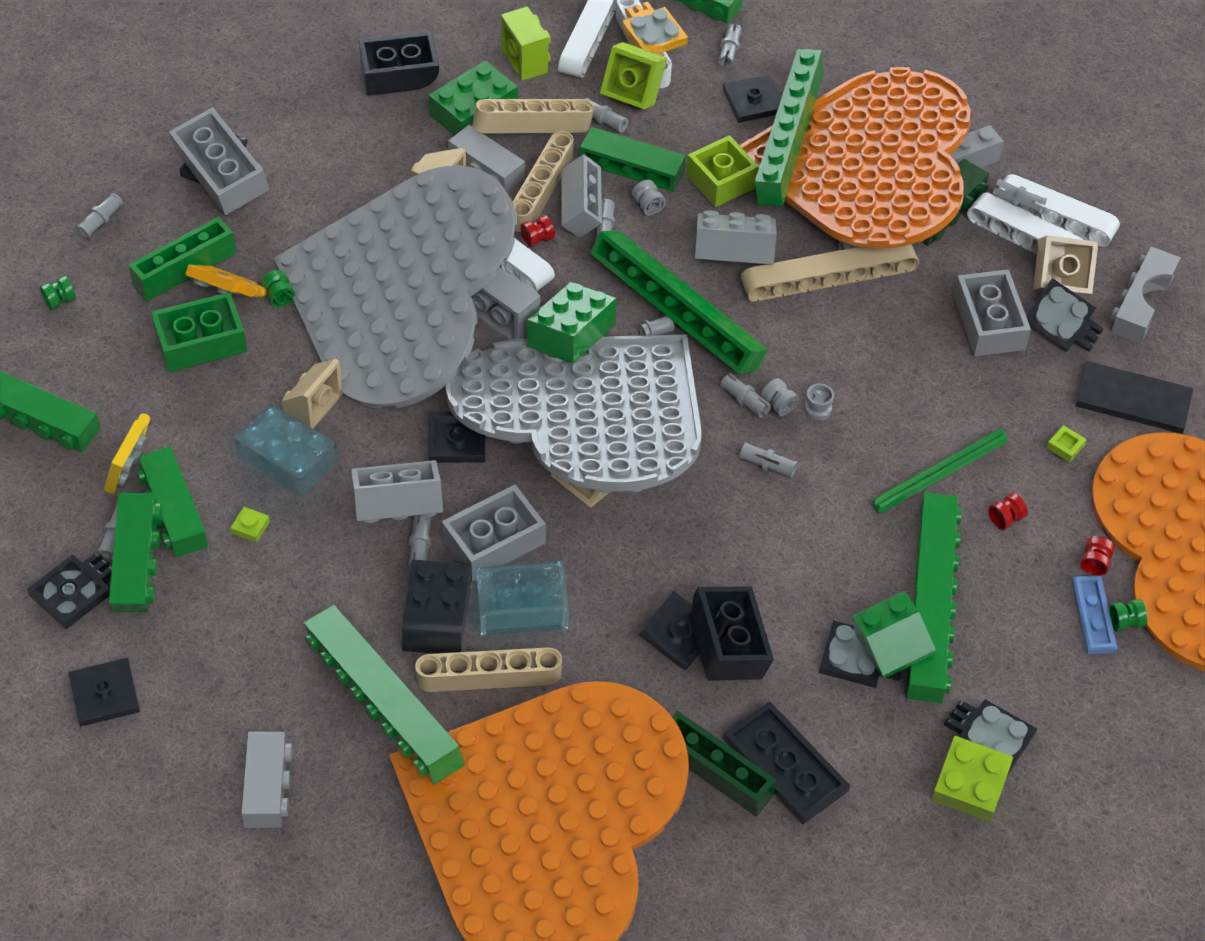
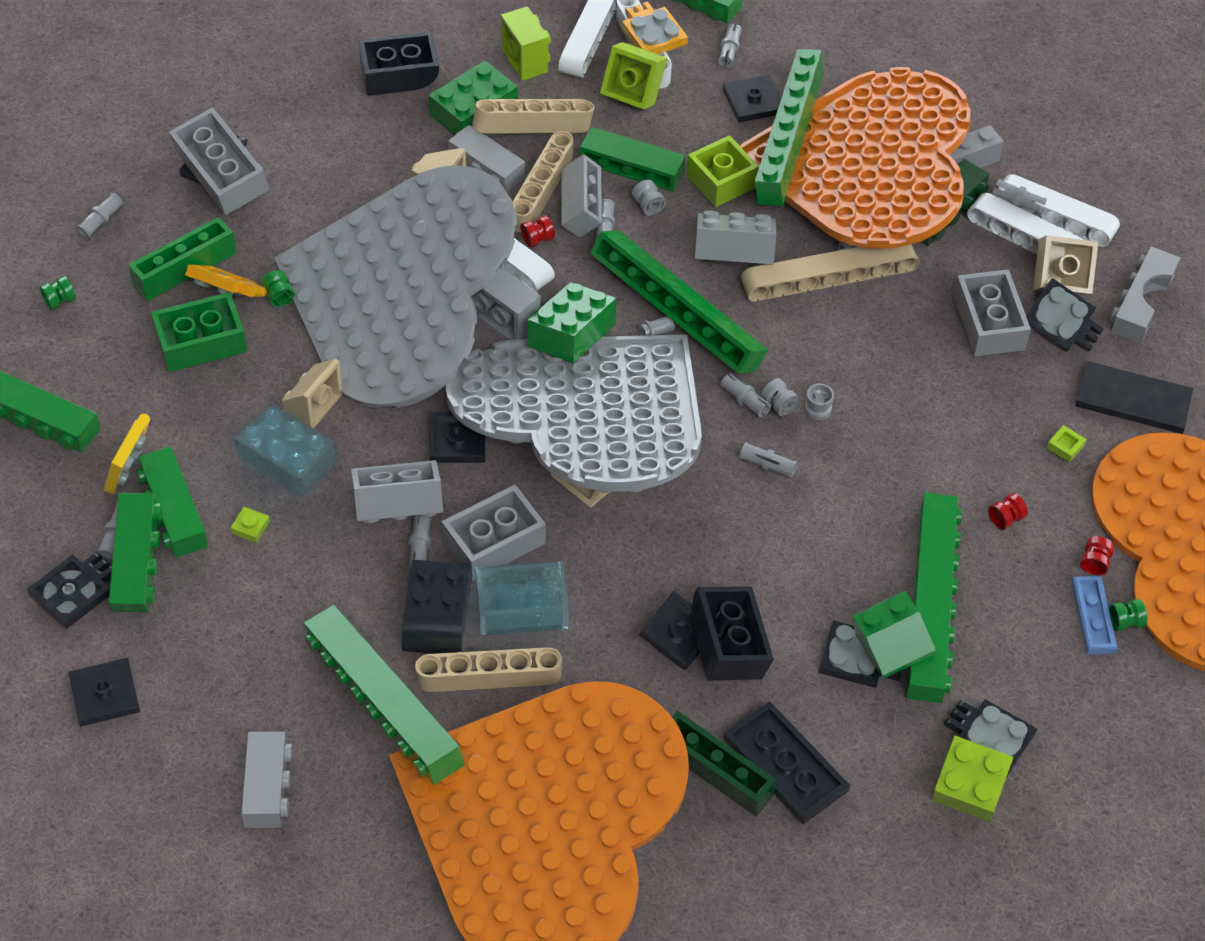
(606, 116): light grey pin -> none
(939, 471): green axle -> none

